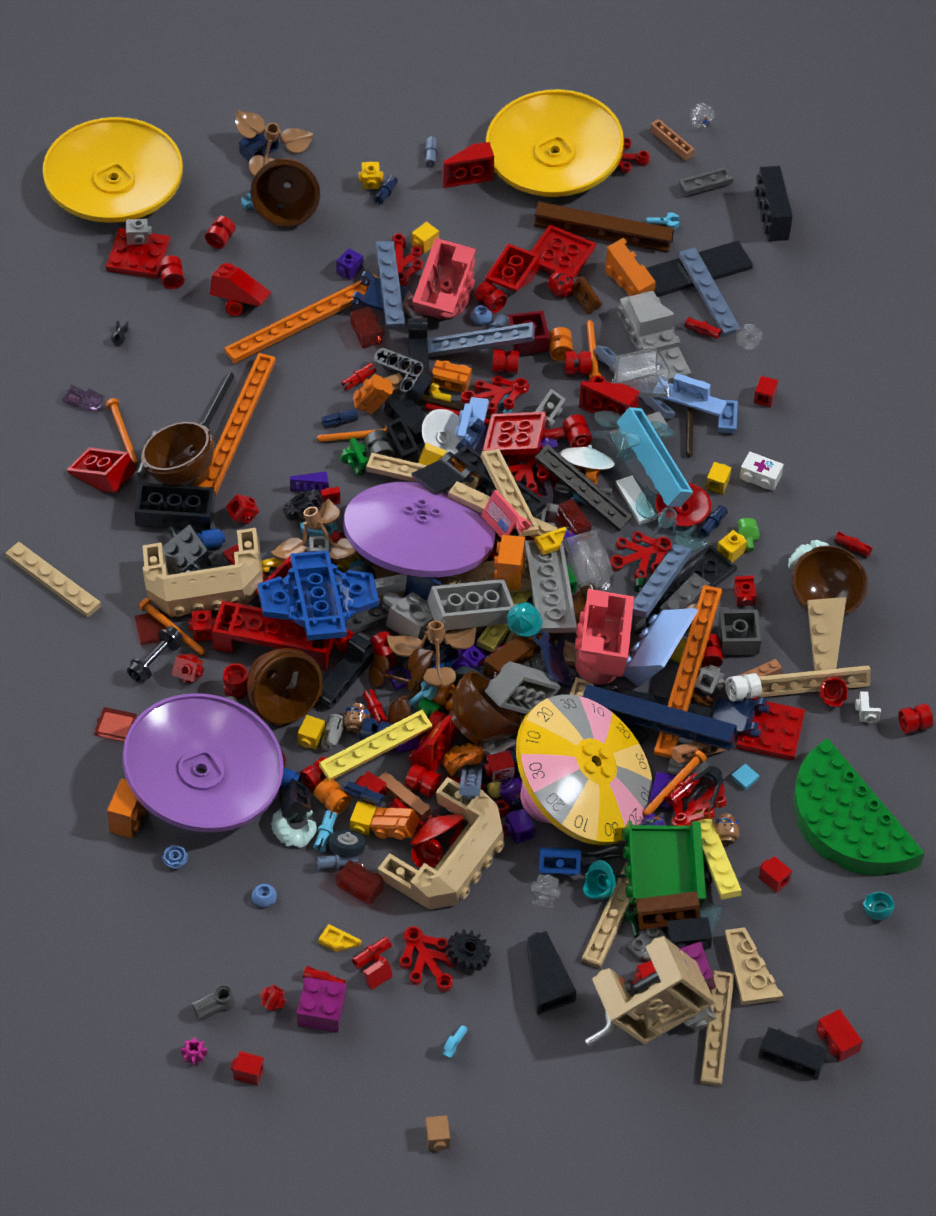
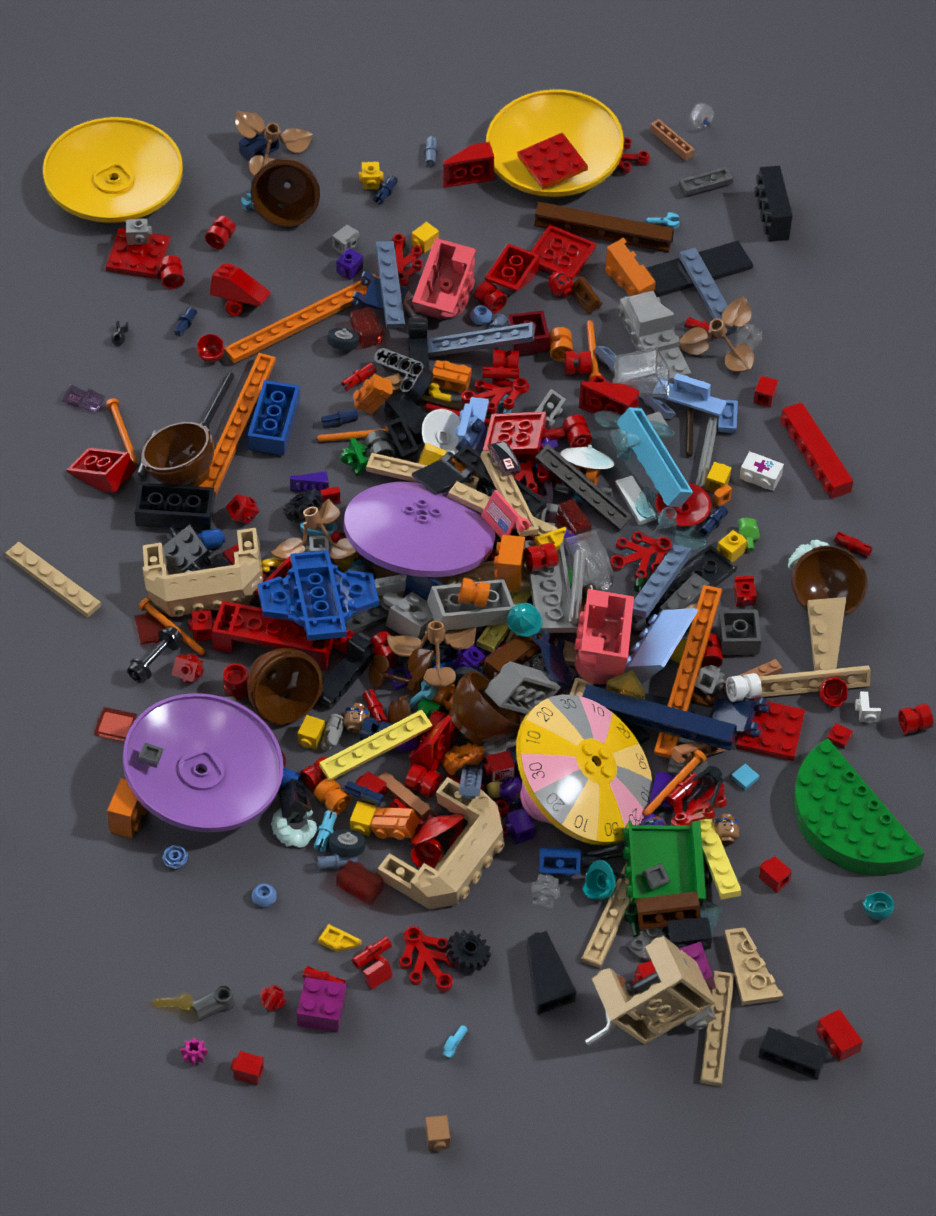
(150, 755): none -> dark grey tile
(183, 1001): none -> clear yellow bar
(185, 321): none -> dark blue axle
(210, 348): none -> red hair
(274, 417): none -> blue brick
(343, 338): none -> black wheel
(345, 239): none -> light grey brick
(474, 592): none -> orange wheel
(501, 372): none -> red pin
(504, 457): none -> slope
(540, 557): none -> red wheel
(552, 161): none -> red plate
(577, 586): none -> light grey axle
(627, 684): none -> clear yellow slope
(656, 877): none -> dark grey tile
(707, 452): none -> light grey axle
(722, 496): none -> orange plate
(737, 314): none -> medium nougat plant
(816, 450): none -> red brick
(840, 735): none -> red plate

